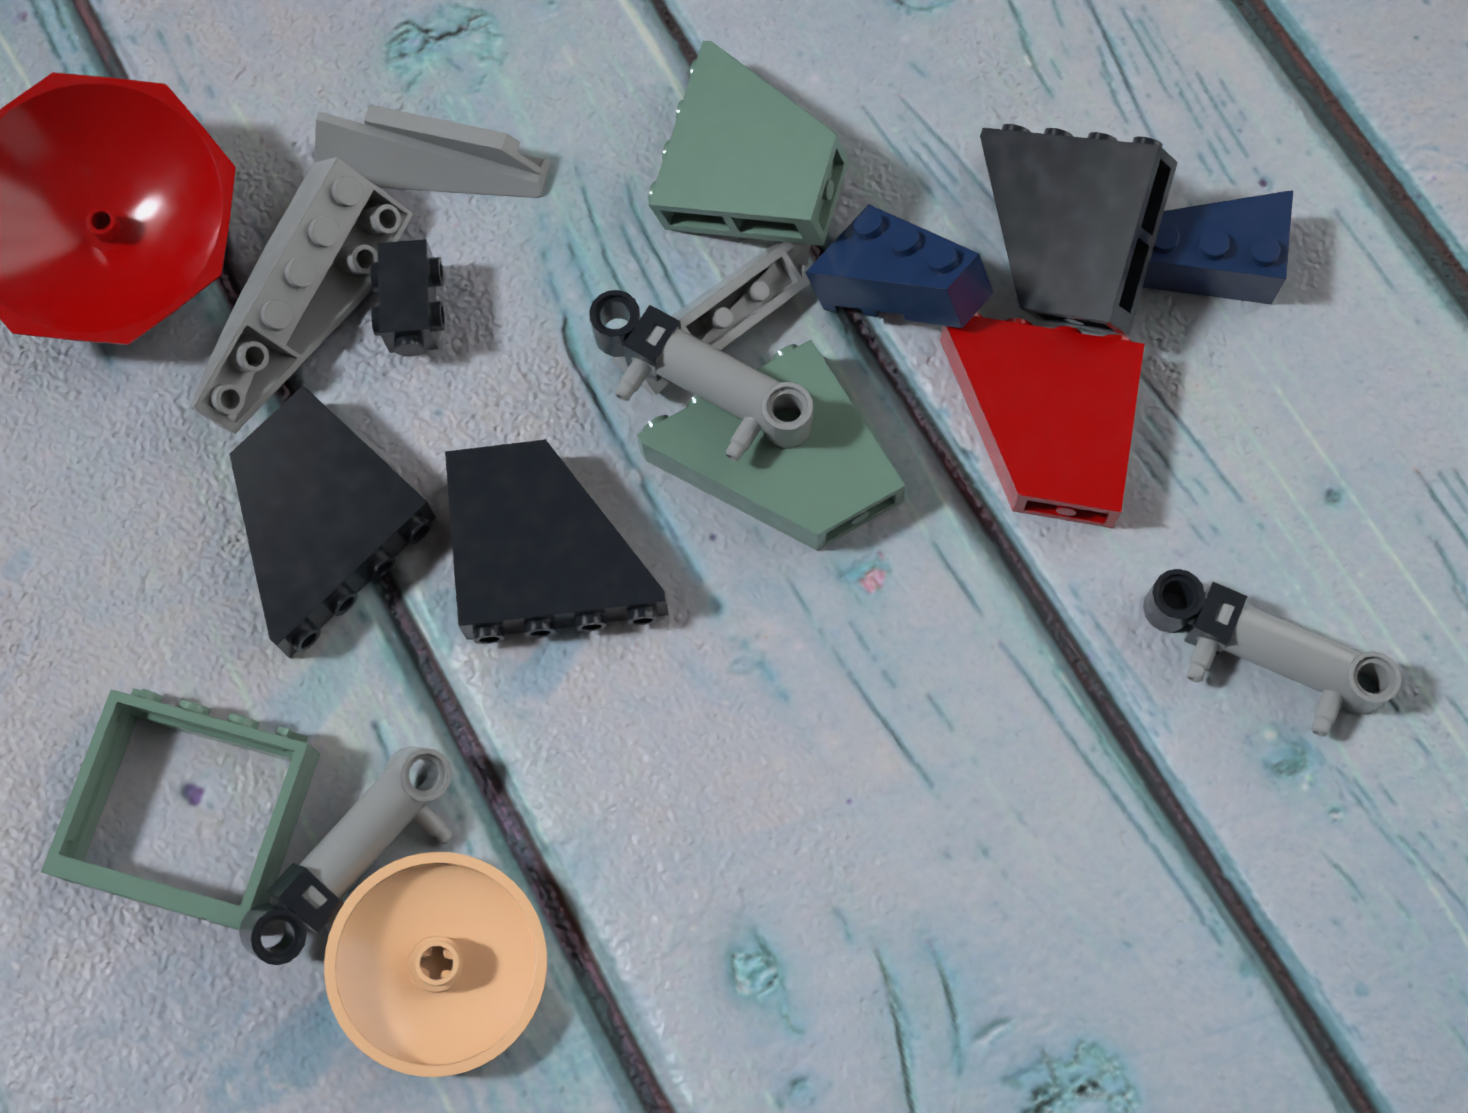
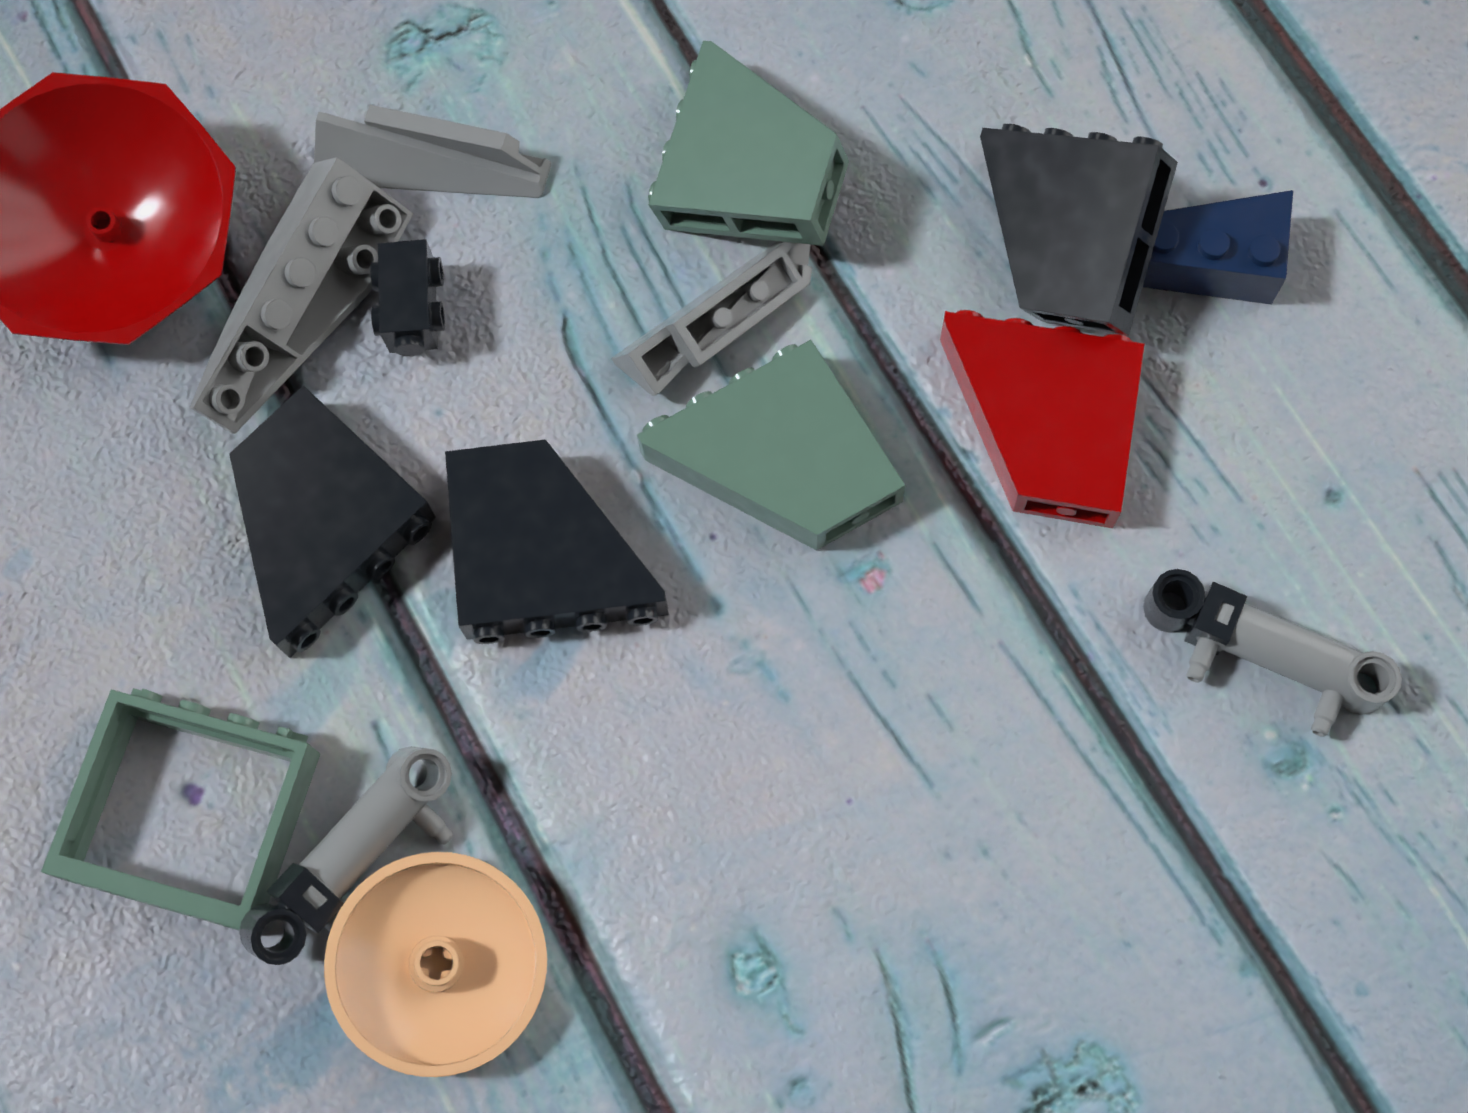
(659, 348): light grey piece -> none
(900, 269): dark blue wedge -> none

